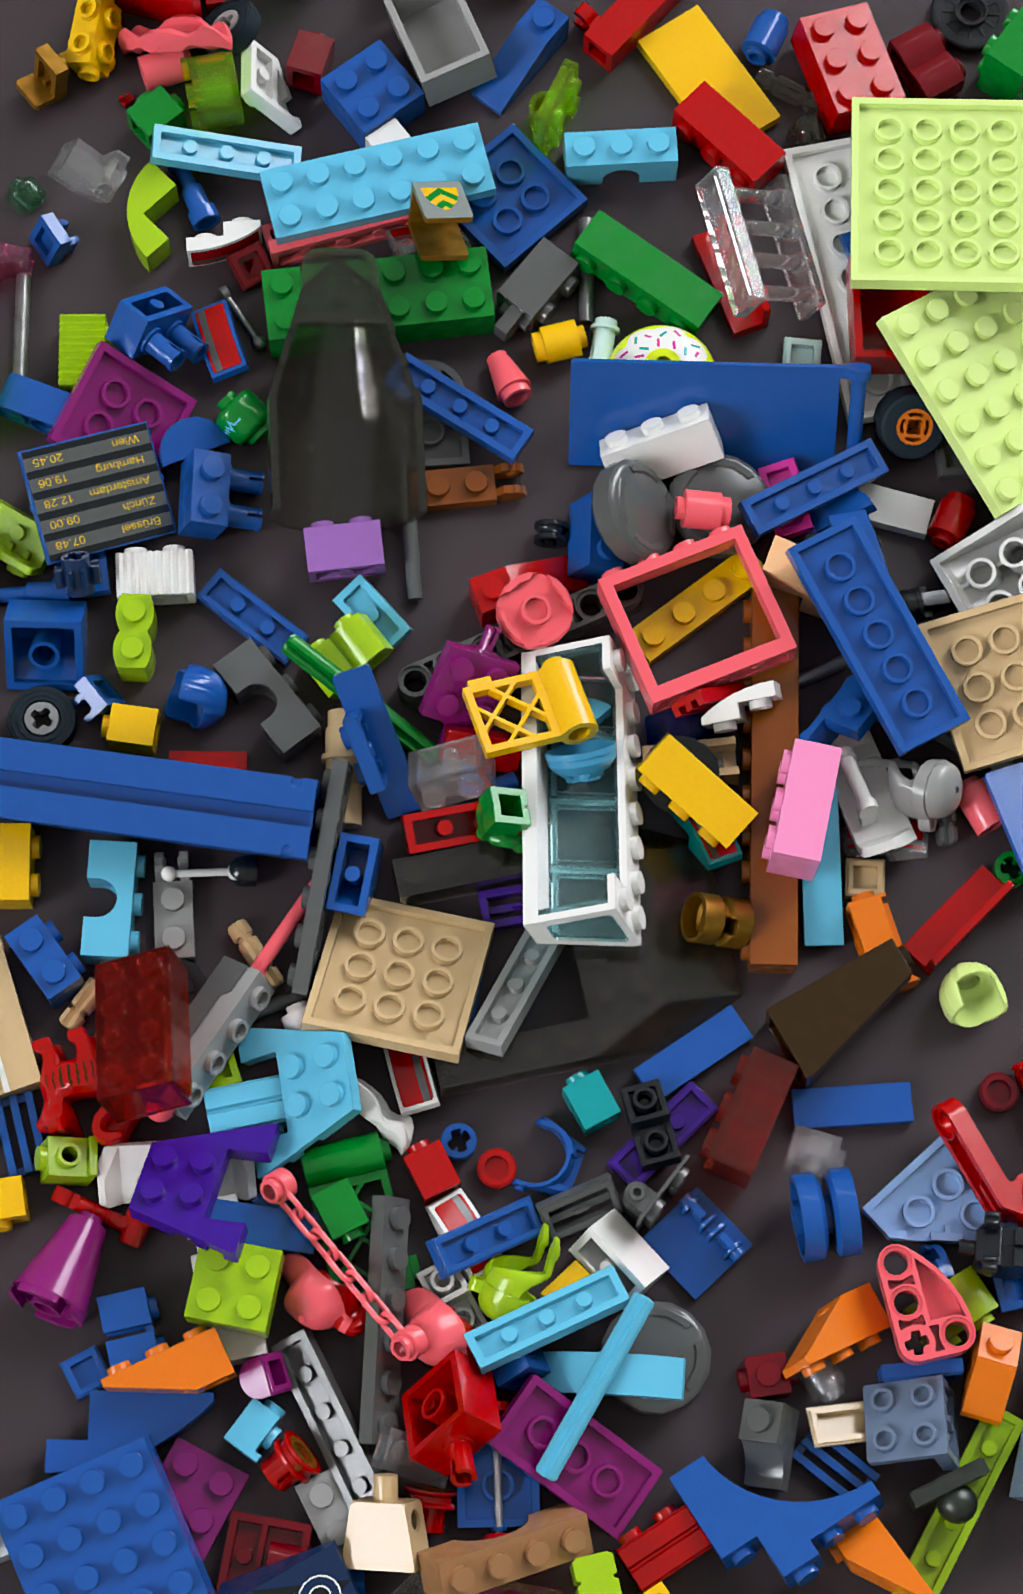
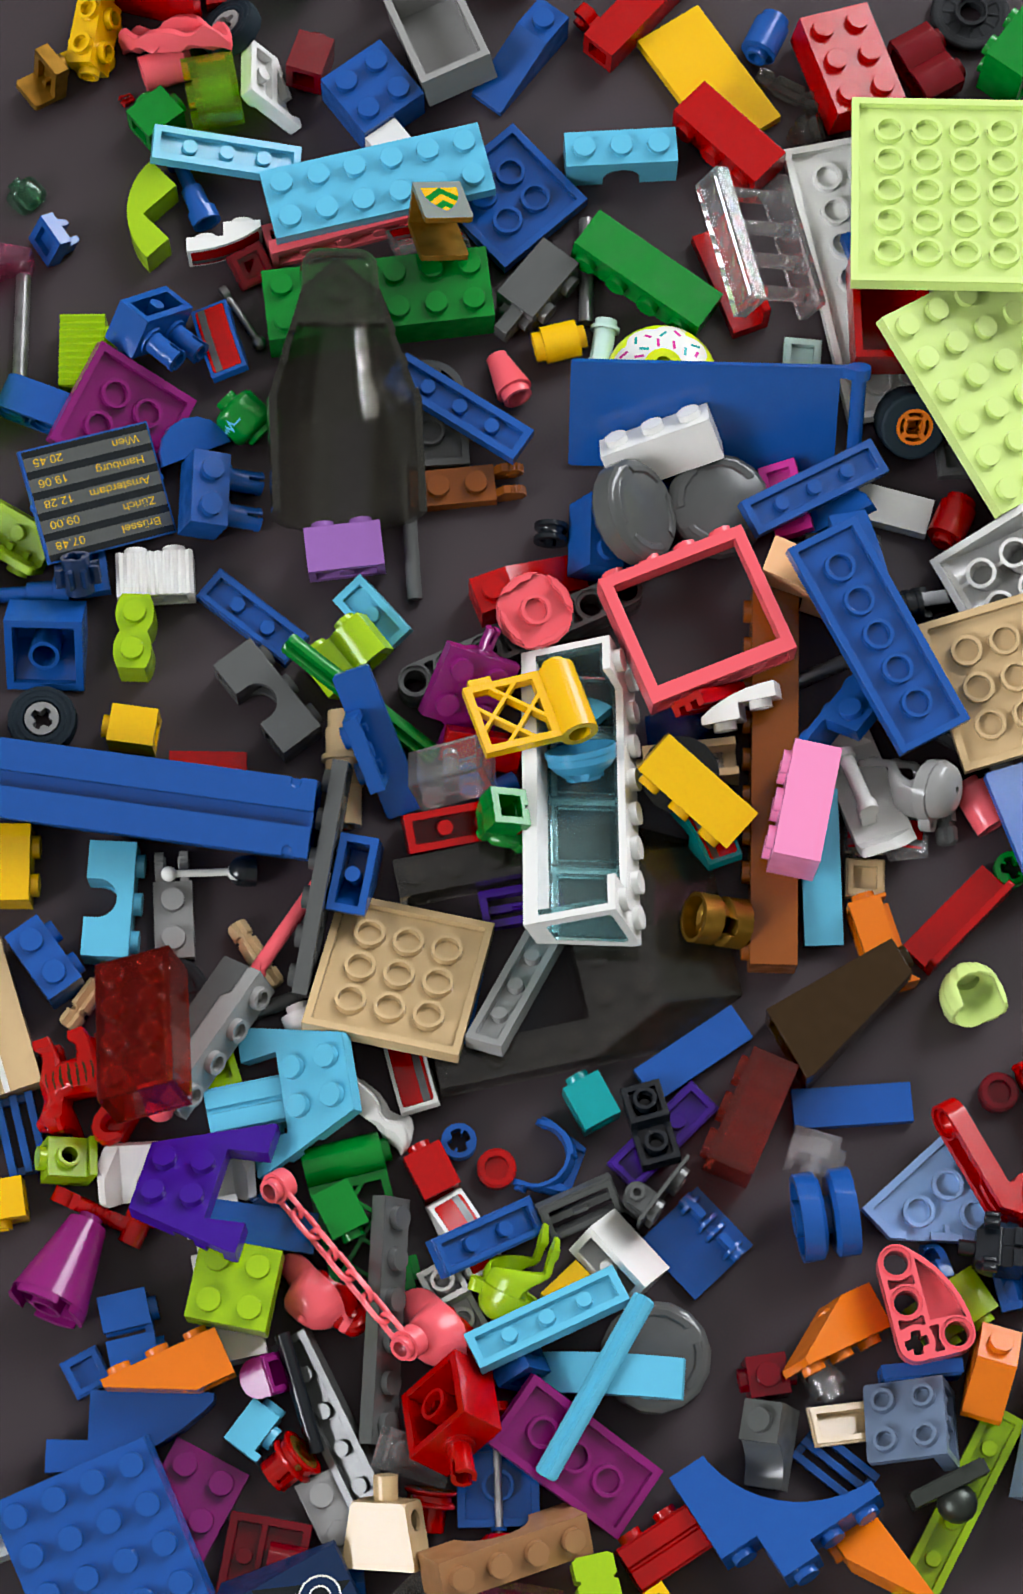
(88, 171): clear brick -> none
(98, 693): blue tile -> none
(197, 697): blue hair -> none
(299, 1393): none -> black bar
(550, 108): clear neon green plate -> none
(693, 609): yellow plate -> none
(702, 509): coral brick -> none

